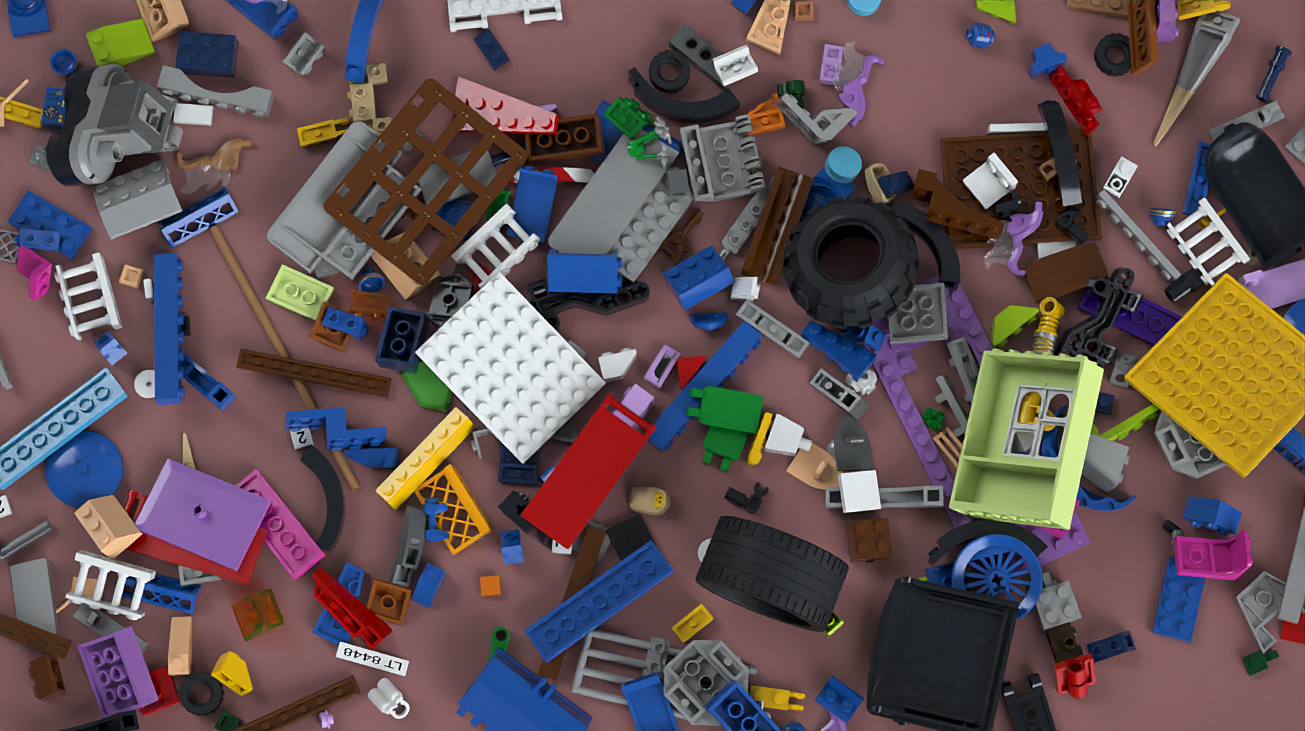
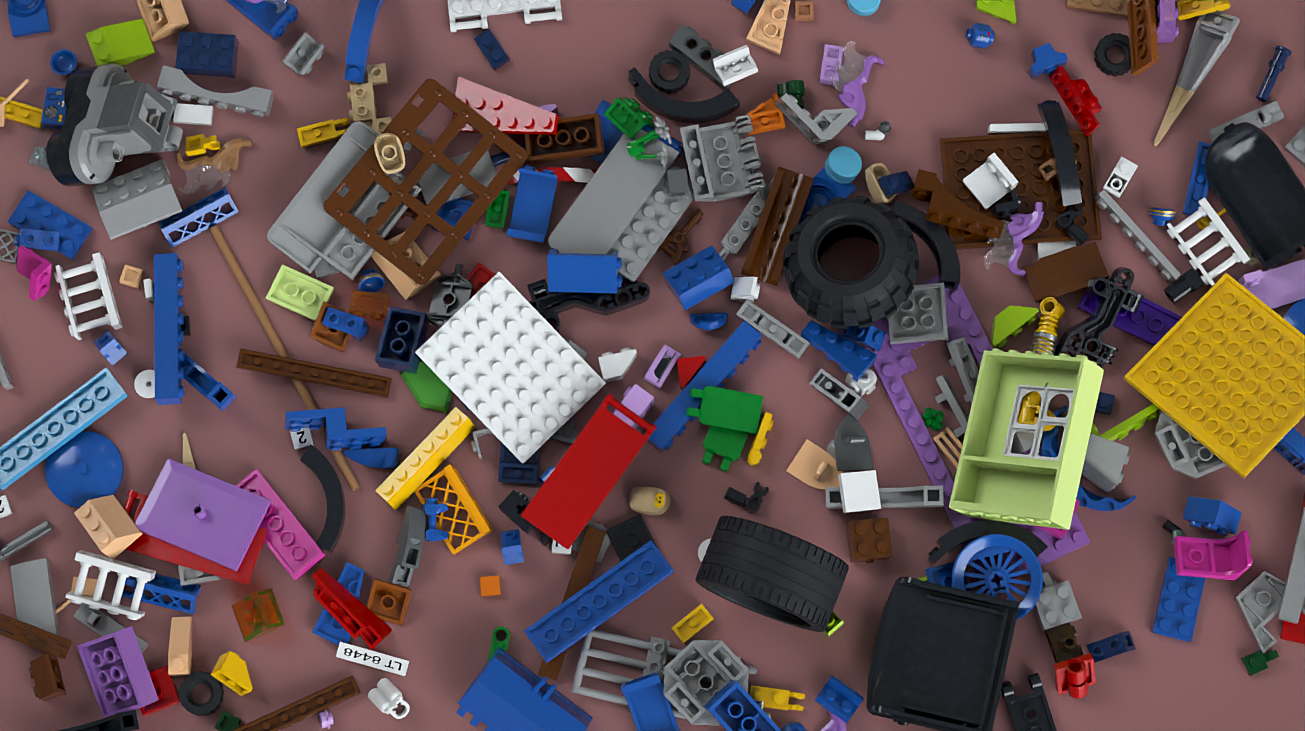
(199, 143): none -> yellow plate
(389, 153): none -> tan piece
(428, 585): blue slope -> none
(491, 229): white fence -> none
(786, 437): white torso -> none
(881, 132): none -> arm
(1123, 365): light grey bracket -> none

